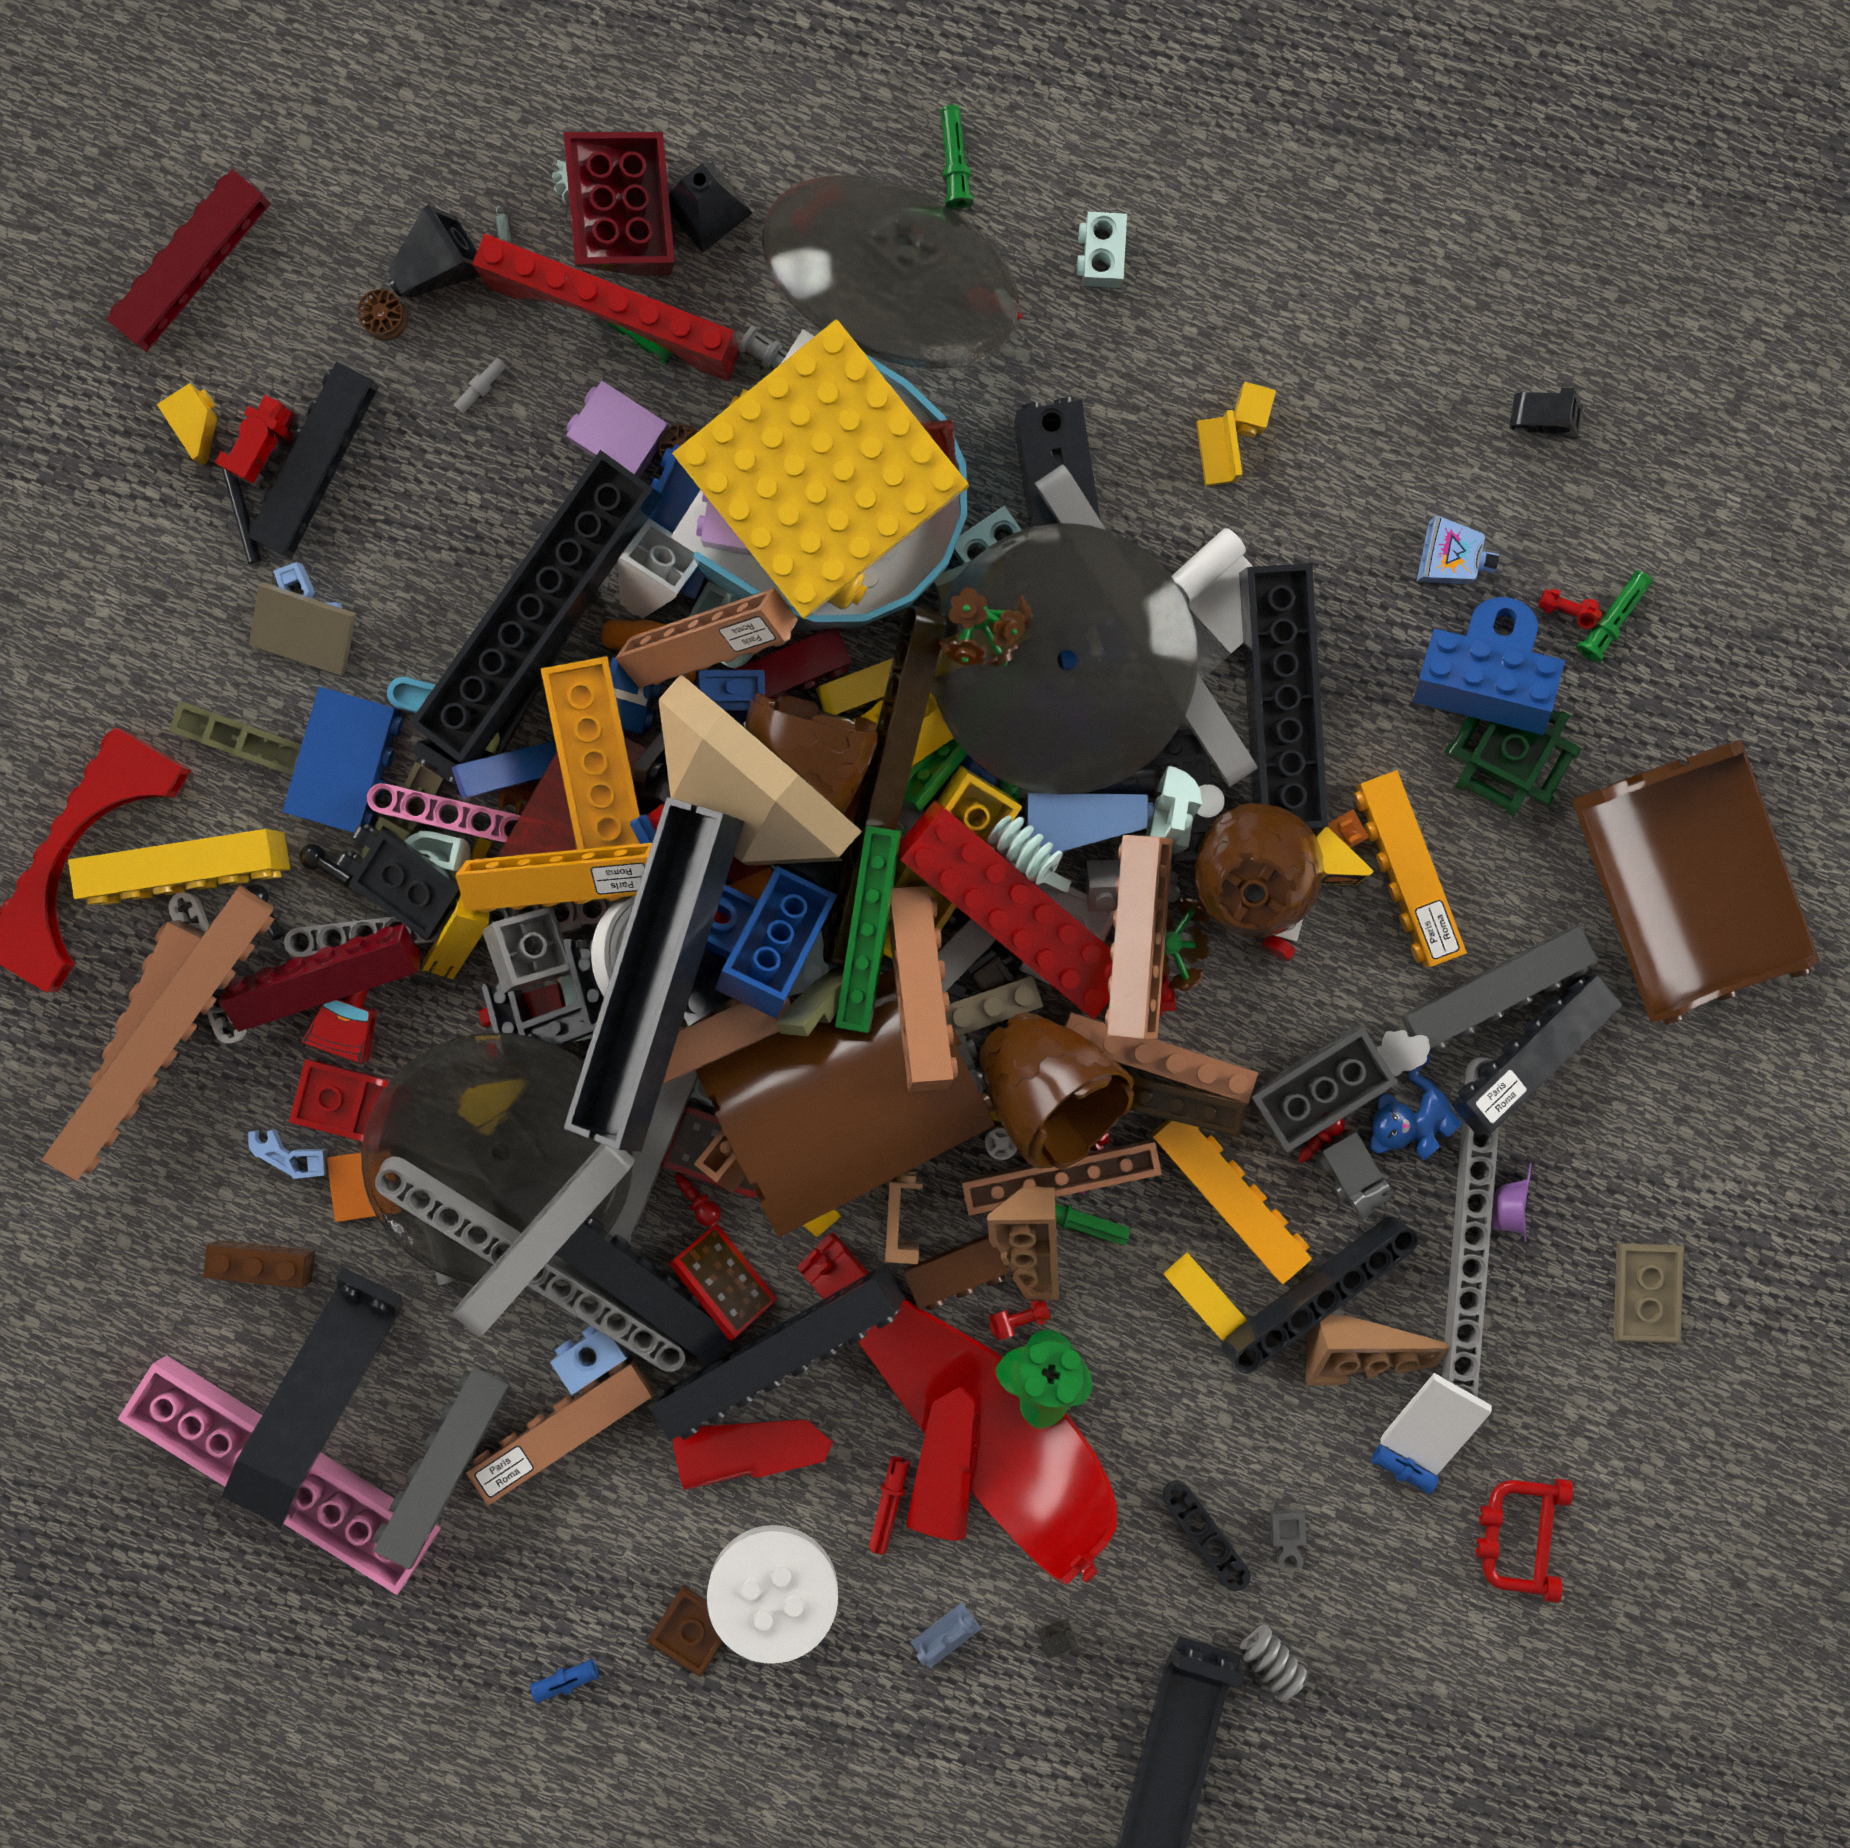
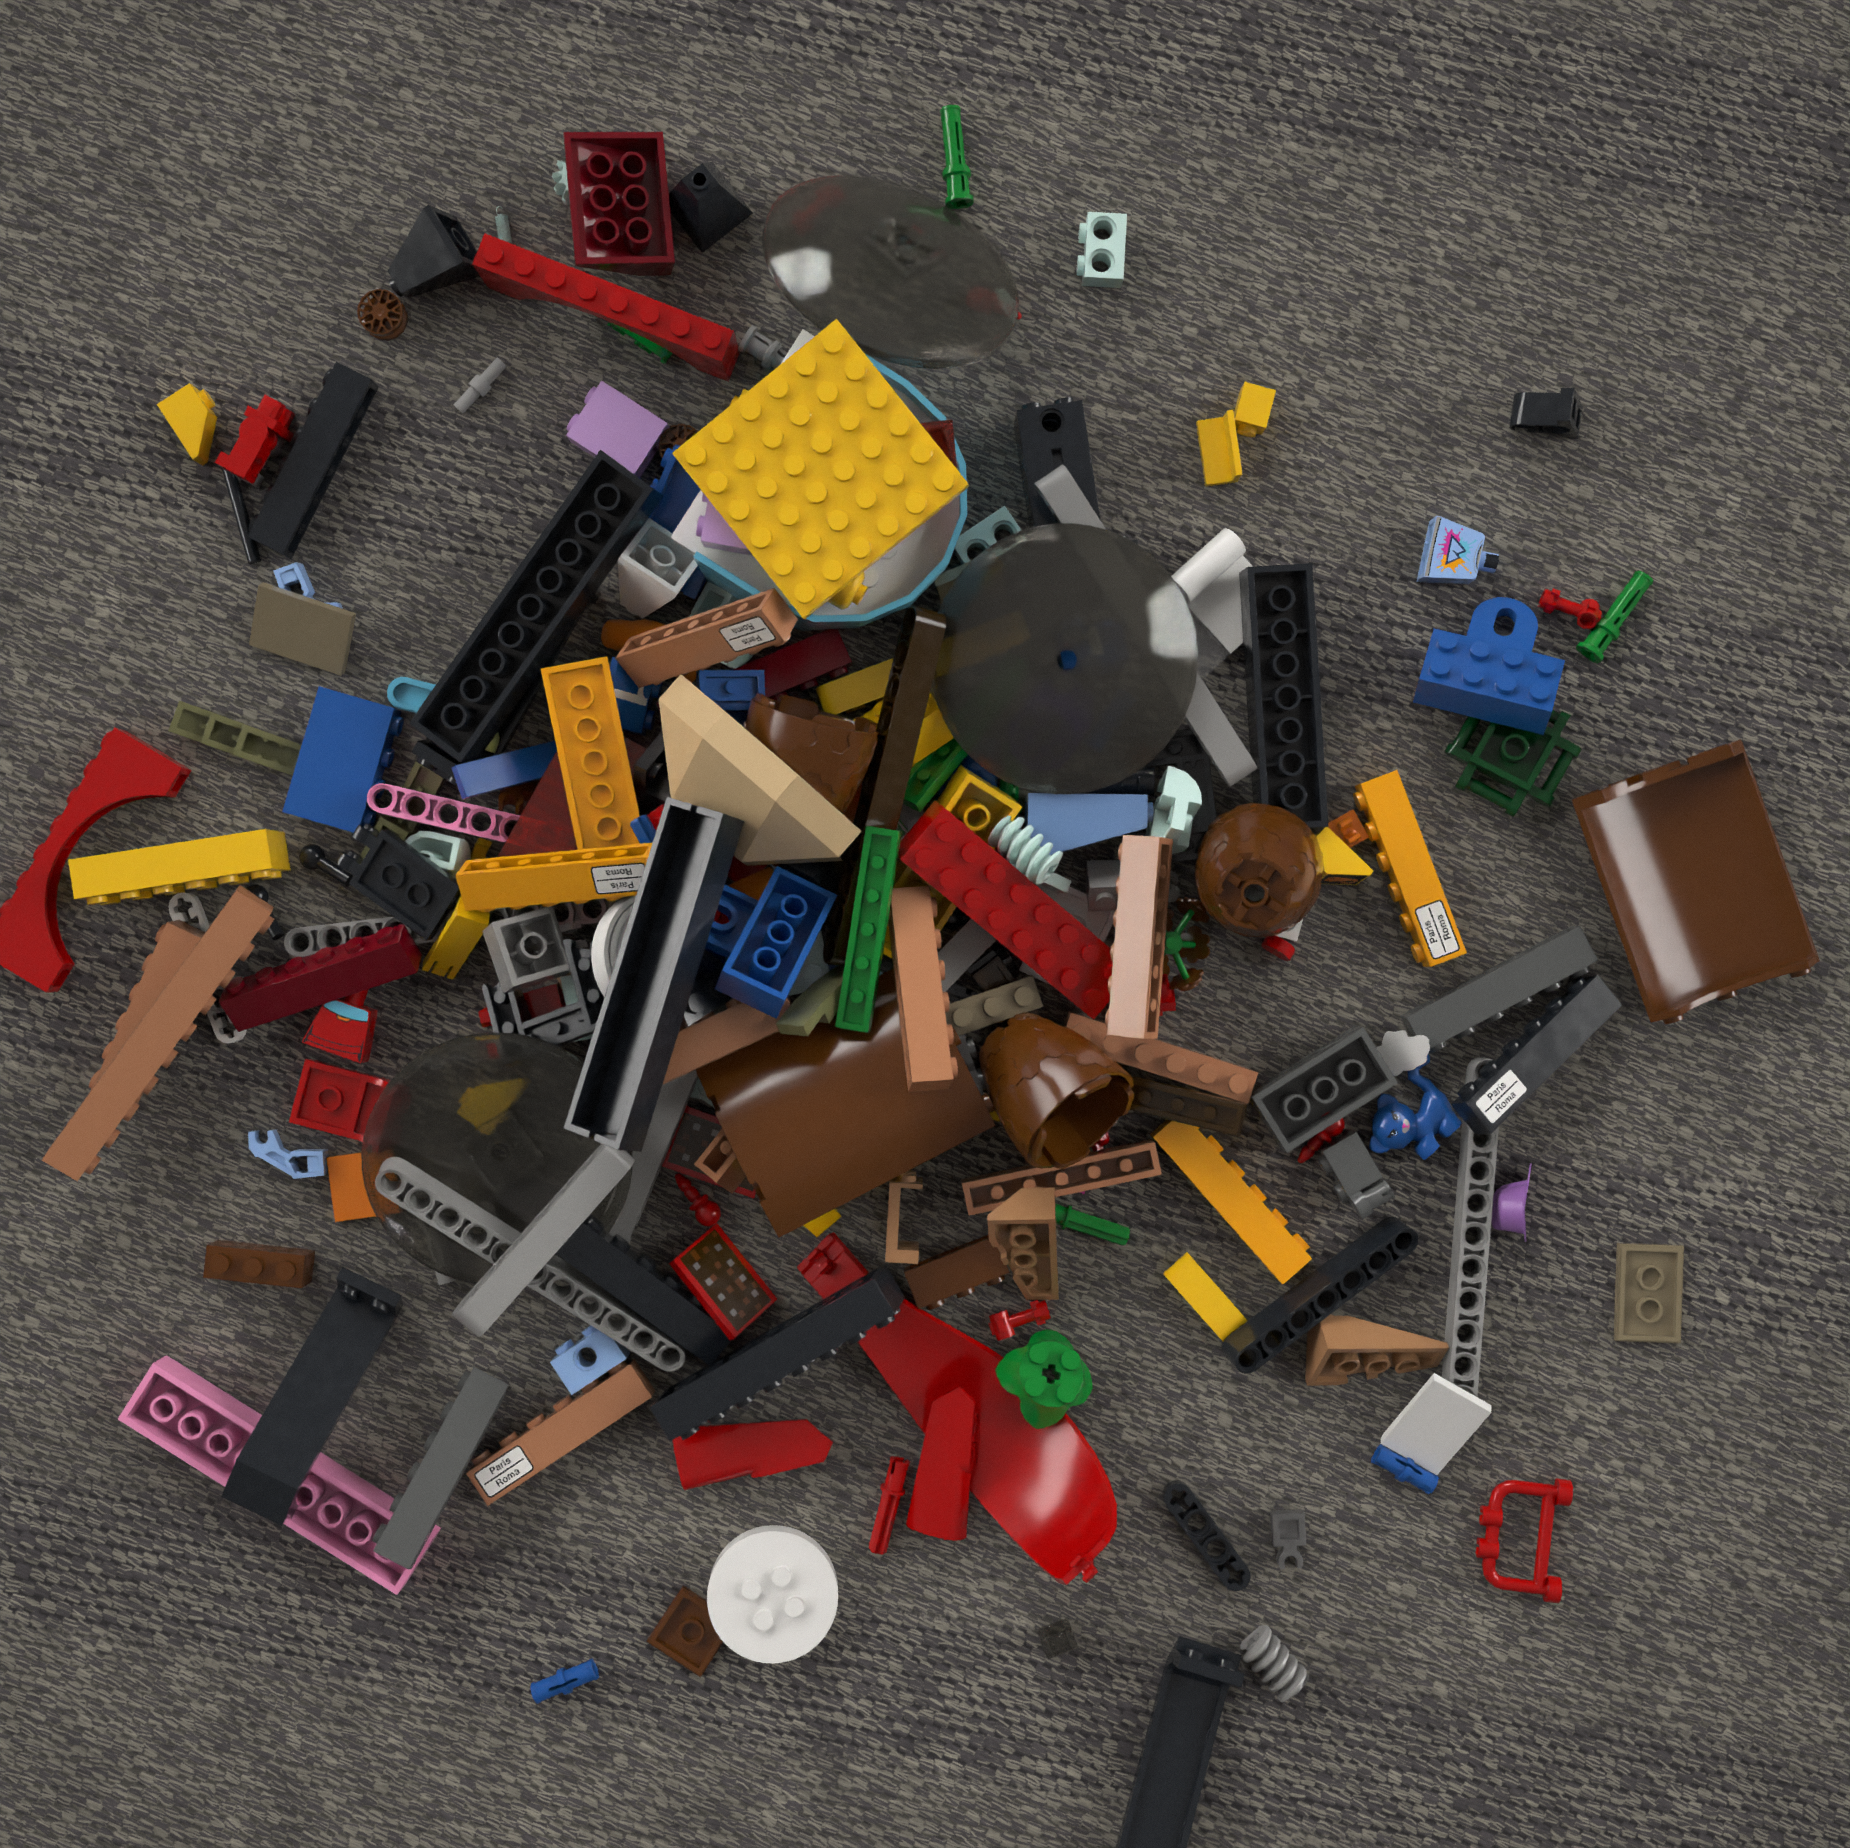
(188, 260): dark red brick -> none
(945, 1635): sand blue hinge -> none
(974, 614): reddish brown plant -> none
(1003, 1145): white wheel -> none
(1212, 801): white tile -> none

